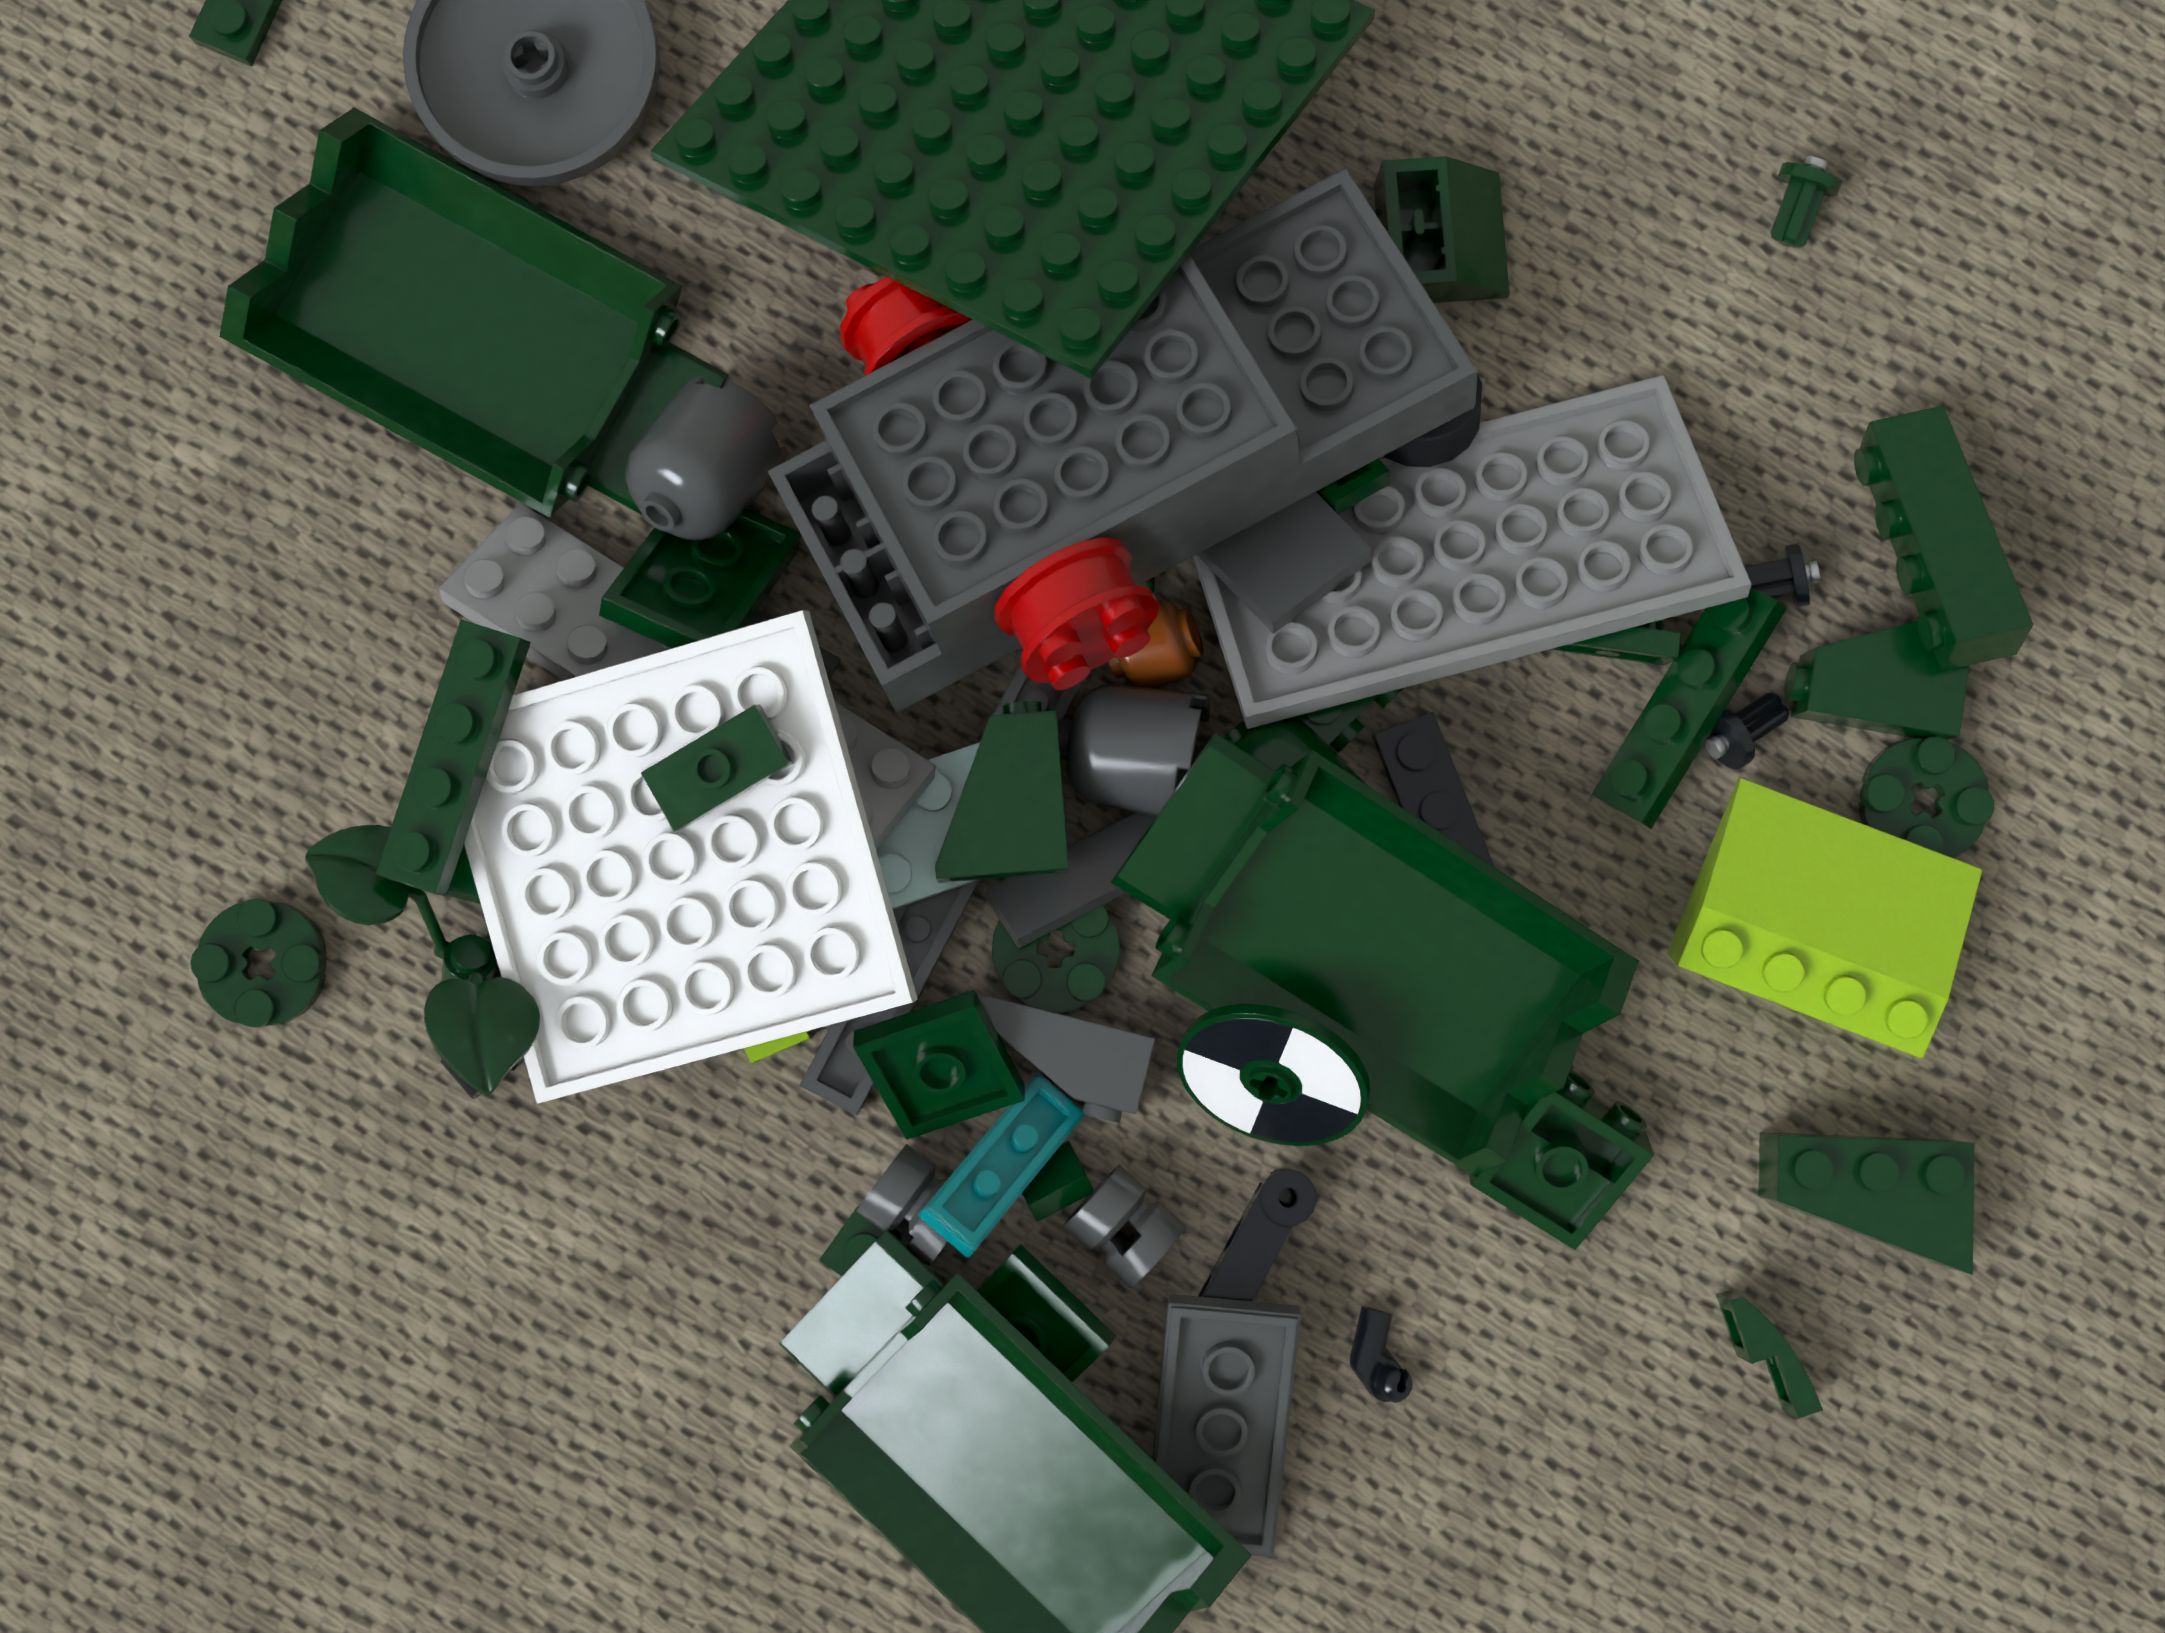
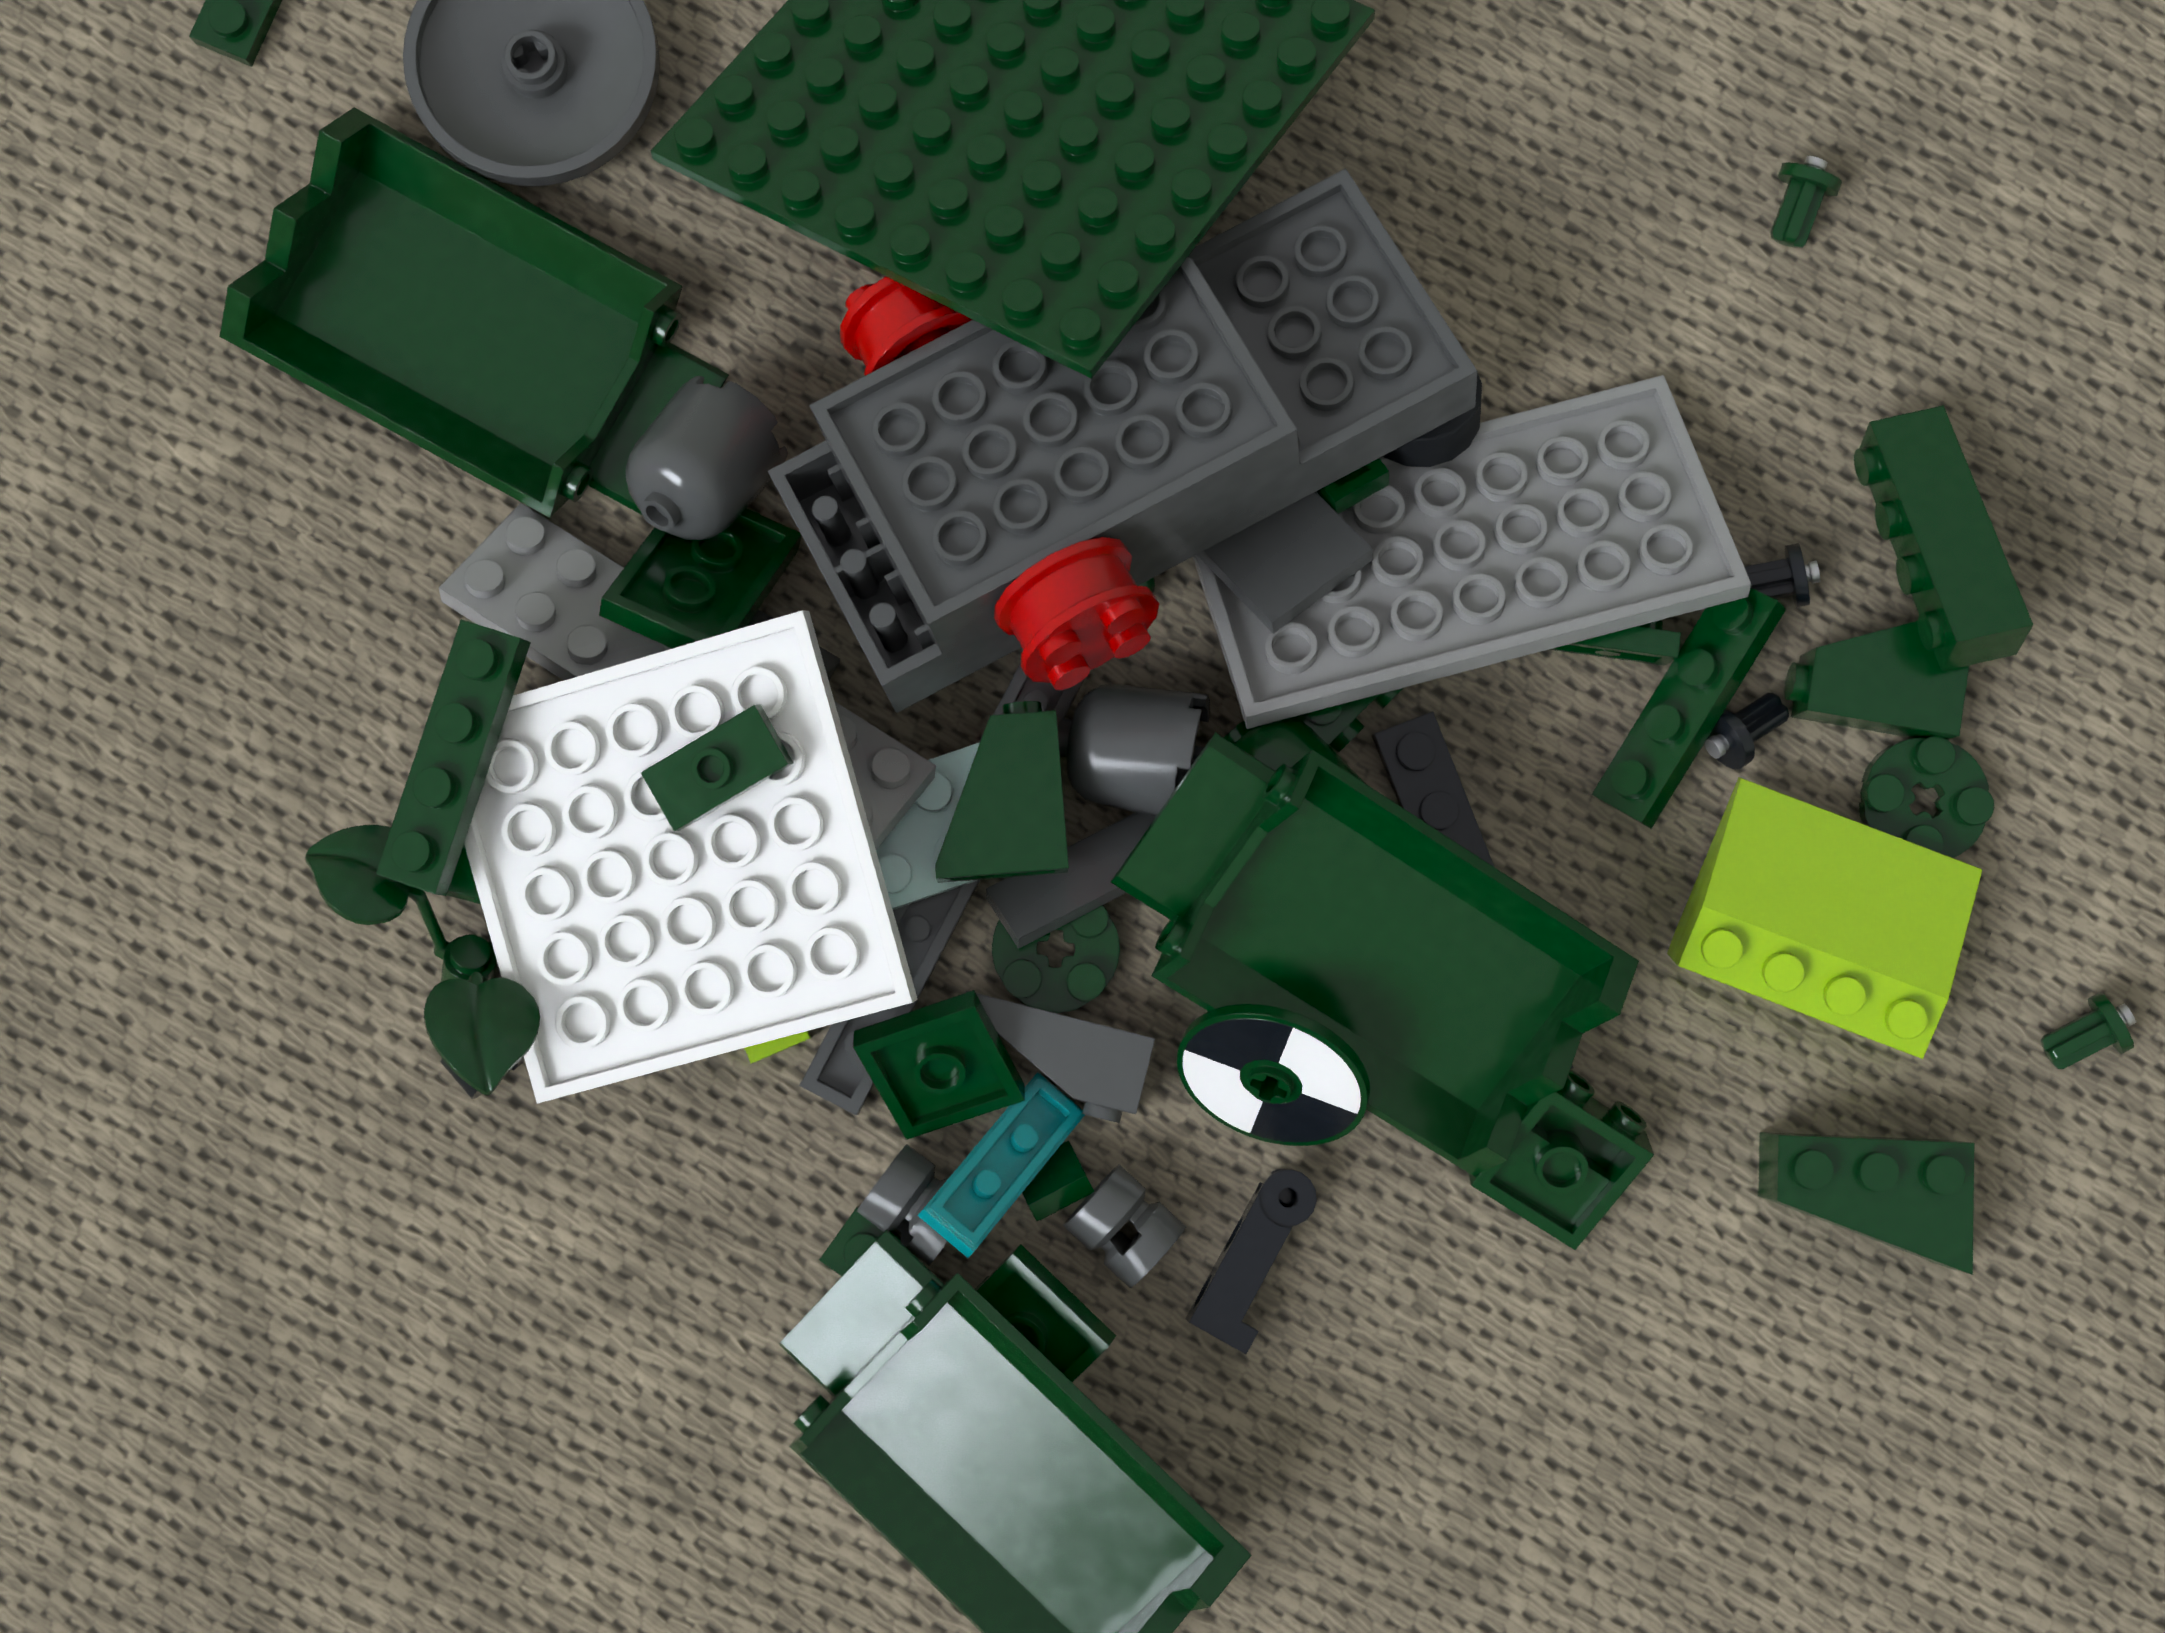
(297, 963): dark green plate -> none
(1169, 653): dark orange head -> none
(1228, 1409): dark grey tile -> none
(1373, 1361): black arm -> none
(1446, 225): dark green slope -> none
(1760, 1340): dark green slope -> none
(2090, 1033): none -> dark green piece

